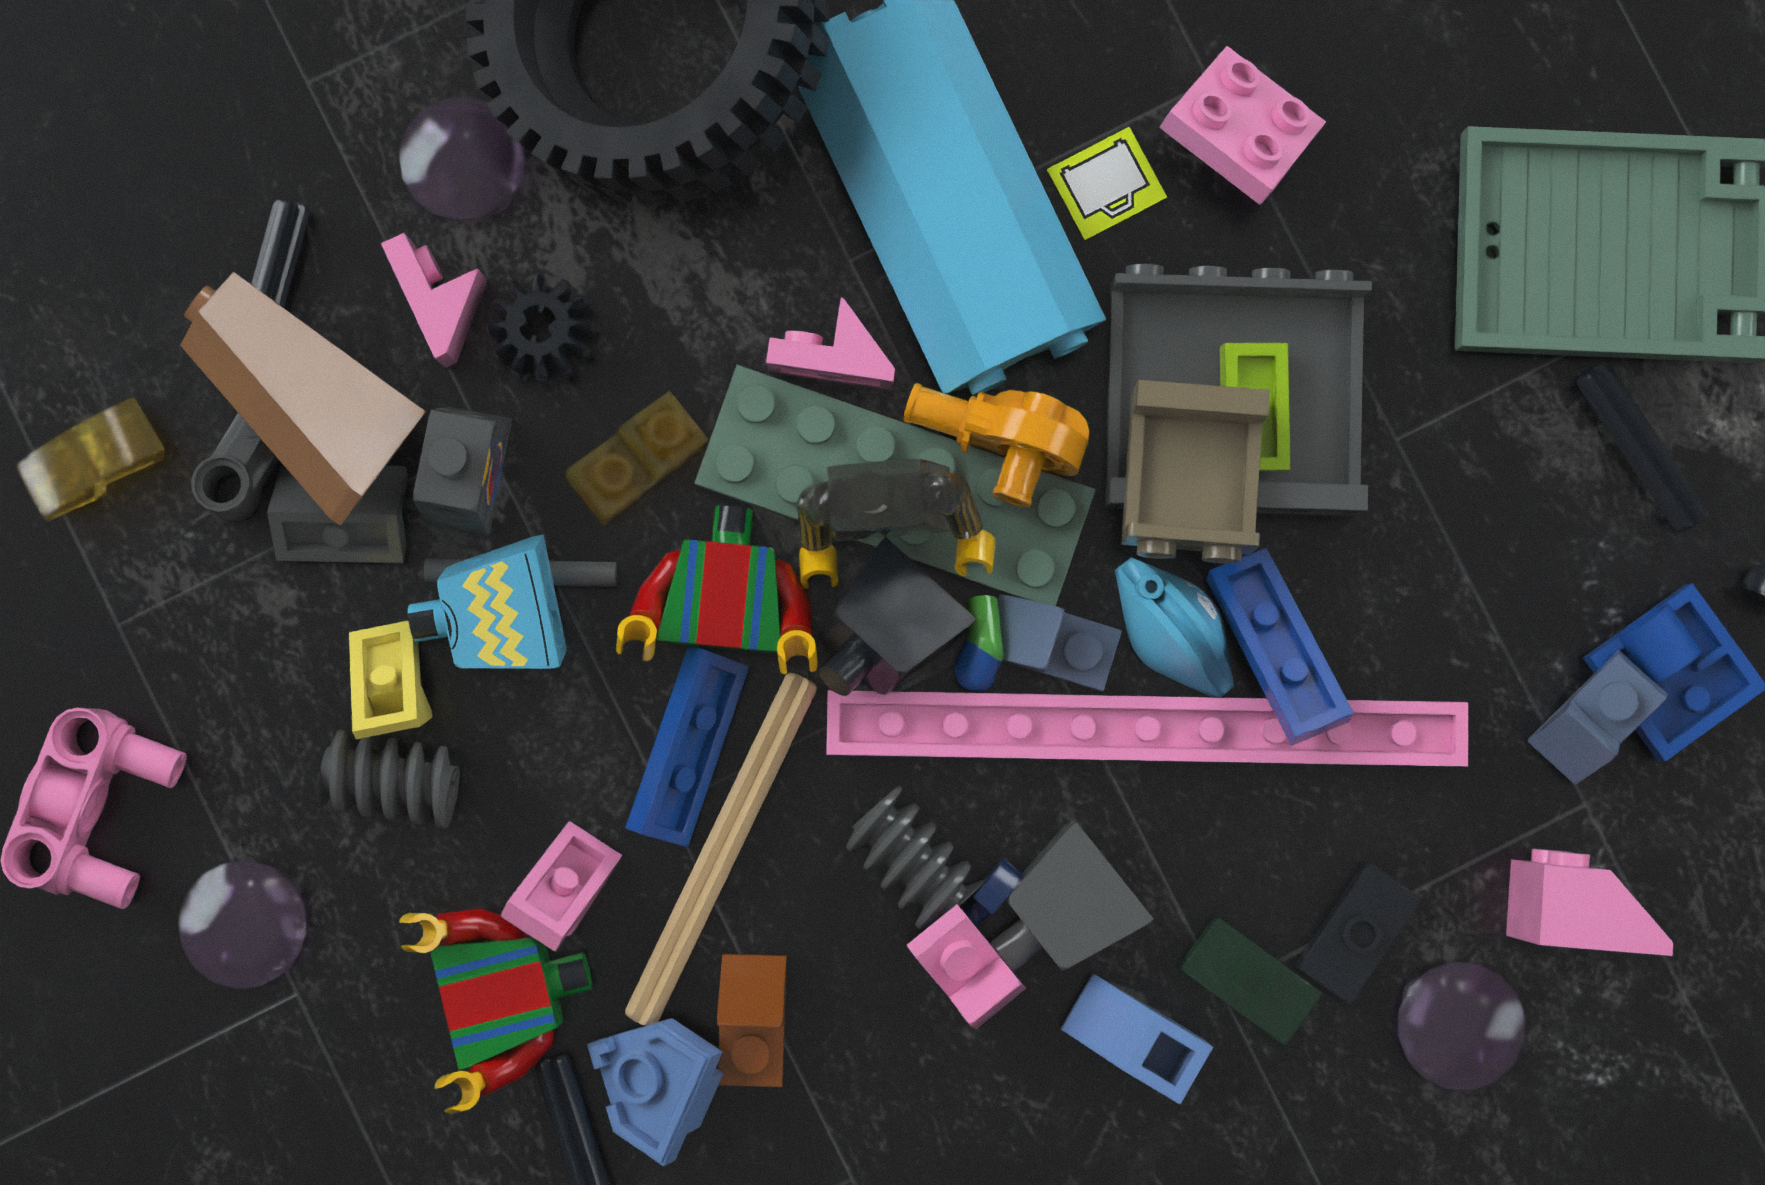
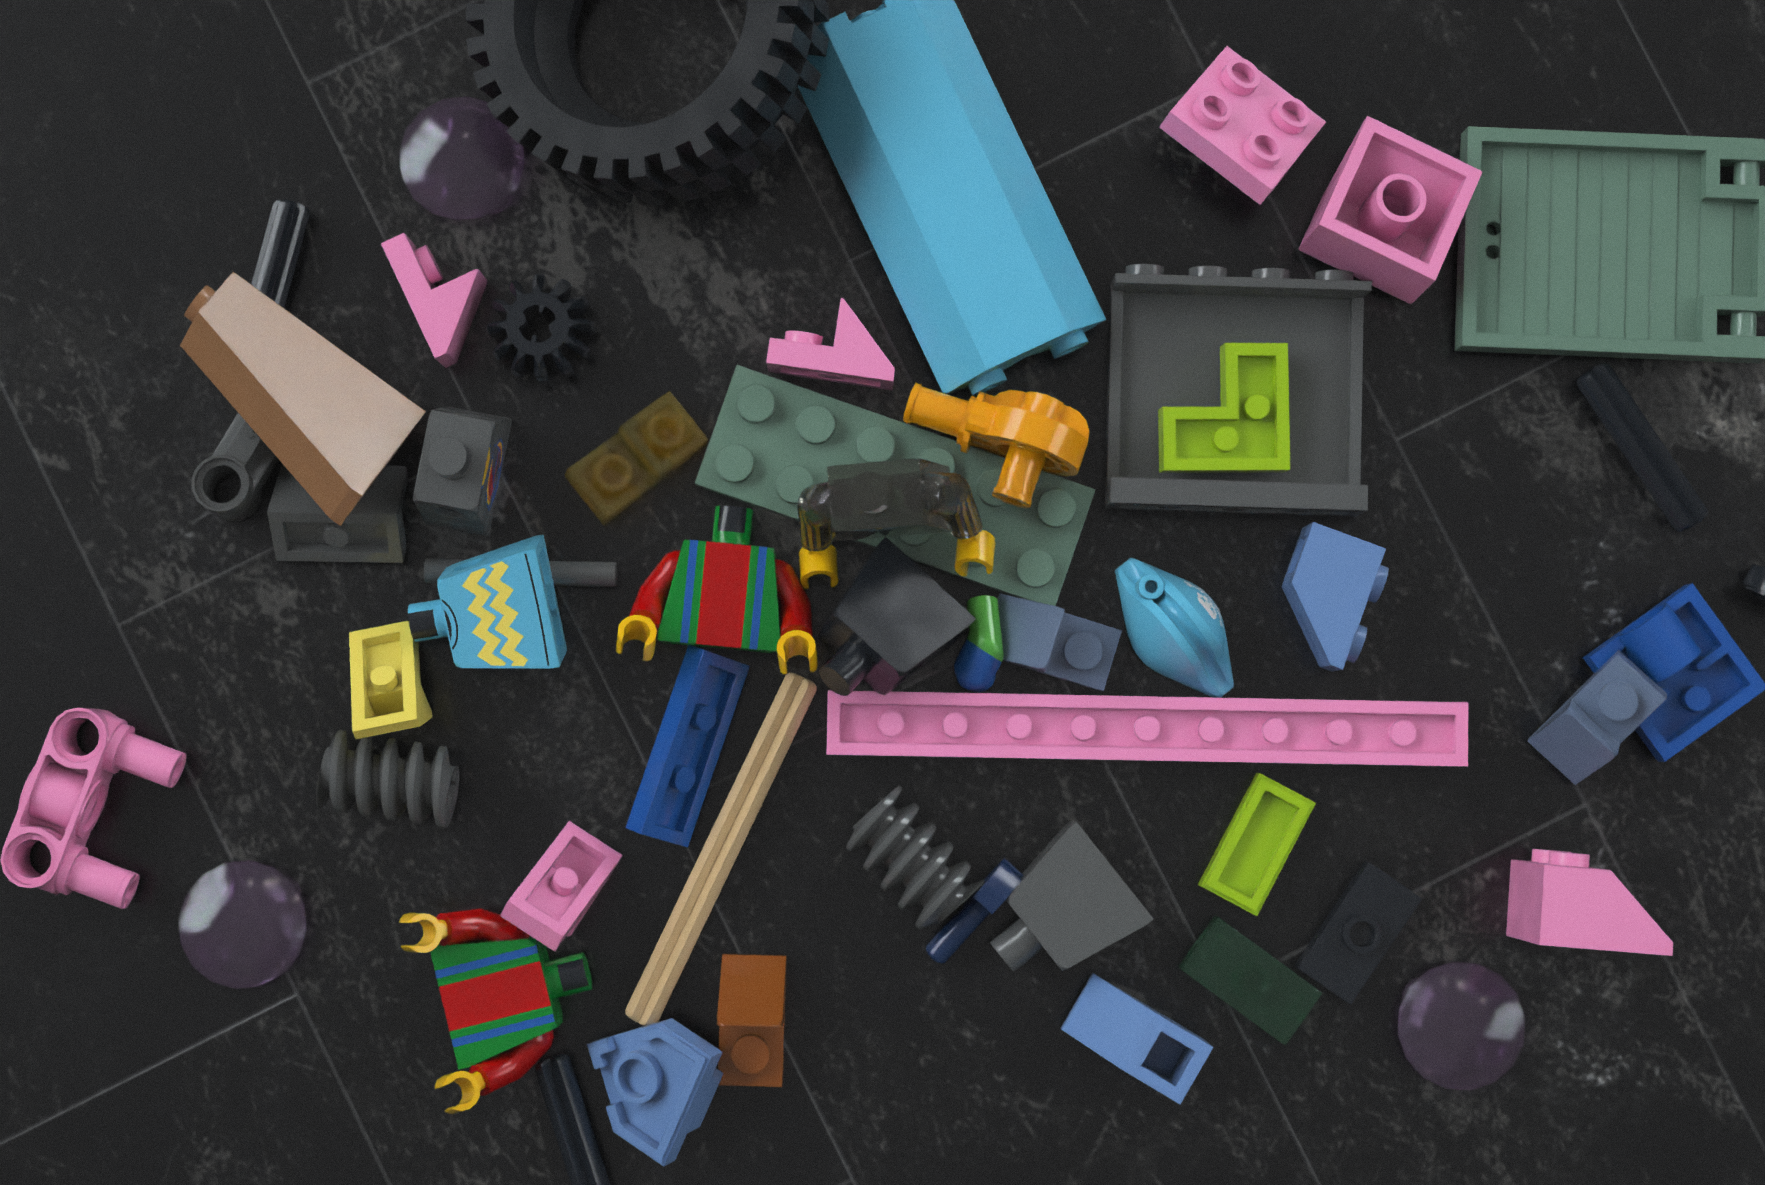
(88, 456): clear yellow slope -> none
(966, 967): bright pink slope -> none
(1107, 183): sticker -> none
(1193, 470): dark tan panel -> none
(1256, 844): none -> lime tile
(1279, 647): blue plate -> none
(1329, 589): none -> medium blue slope
(1391, 211): none -> bright pink slope

